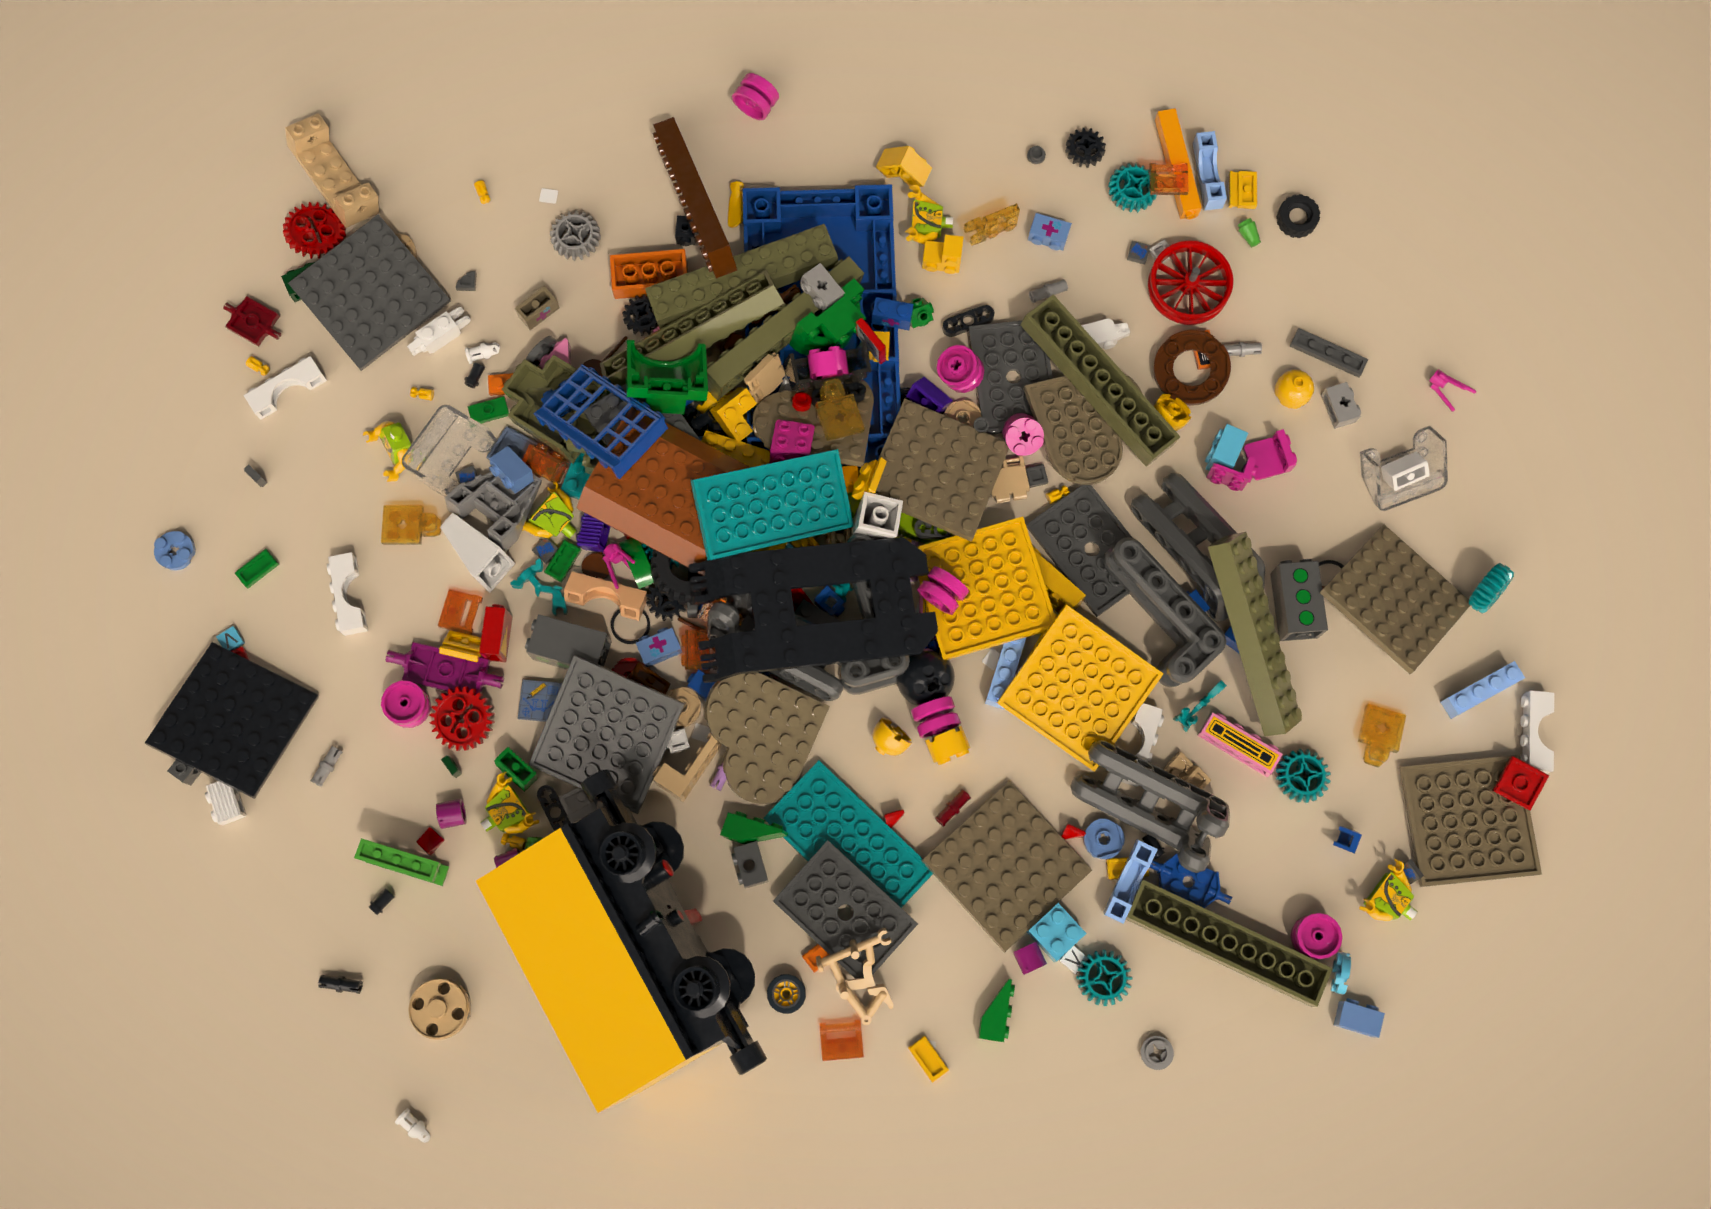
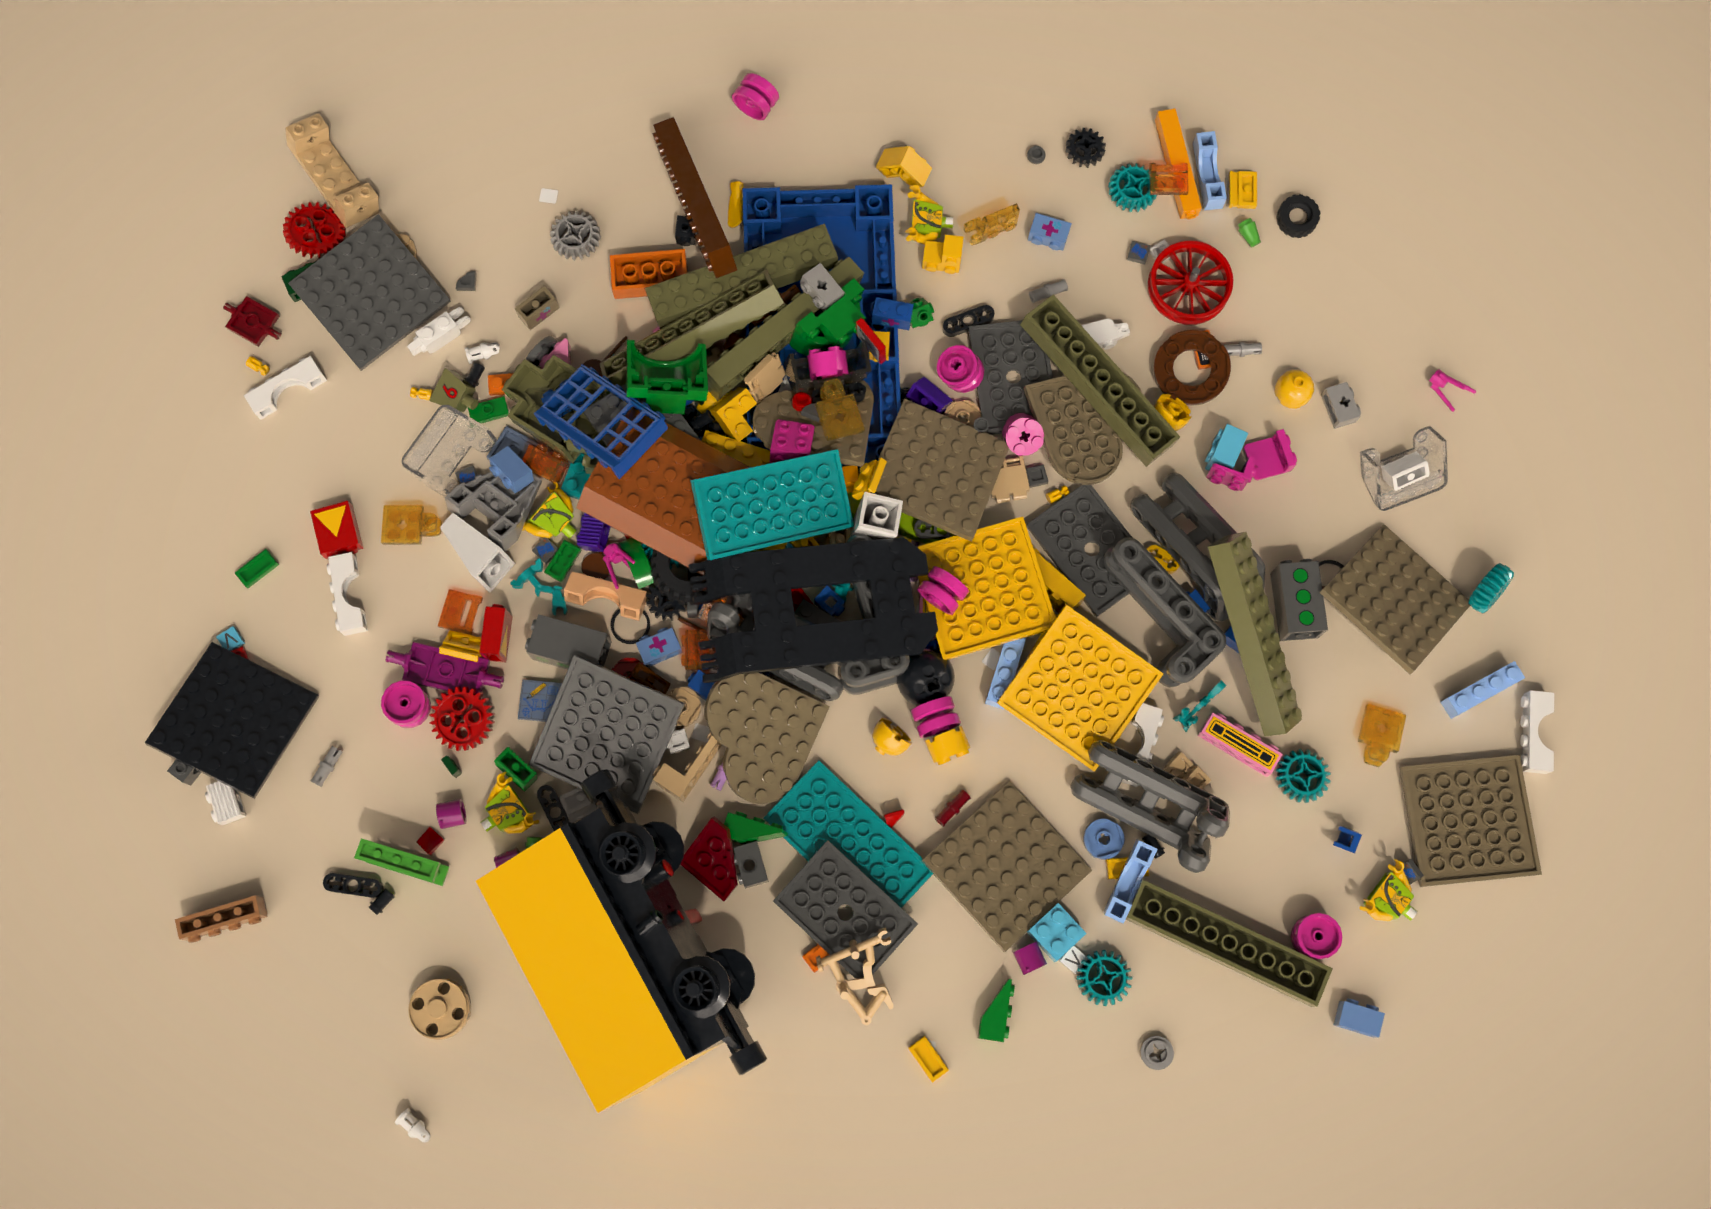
(165, 544): medium blue plate -> none
(219, 918): none -> medium nougat brick
(255, 476): dark grey tile -> none
(336, 529): none -> red brick
(339, 877): none -> black beam
(340, 984): black pin -> none
(395, 443): torso -> none
(454, 391): none -> olive torso
(480, 187): yellow piece -> none
(514, 841): yellow piece -> none
(637, 308): black gear -> none
(712, 859): none -> dark red plate
(796, 997): wheel -> none
(810, 412): none -> dark grey tile
(841, 1047): clear orange plate -> none
(1072, 832): red slope -> none
(1164, 555): none -> yellow beam
(1205, 883): blue plate -> none
(1329, 352): dark grey plate -> none
(1341, 967): medium azure plate -> none
(1520, 783): red tile -> none

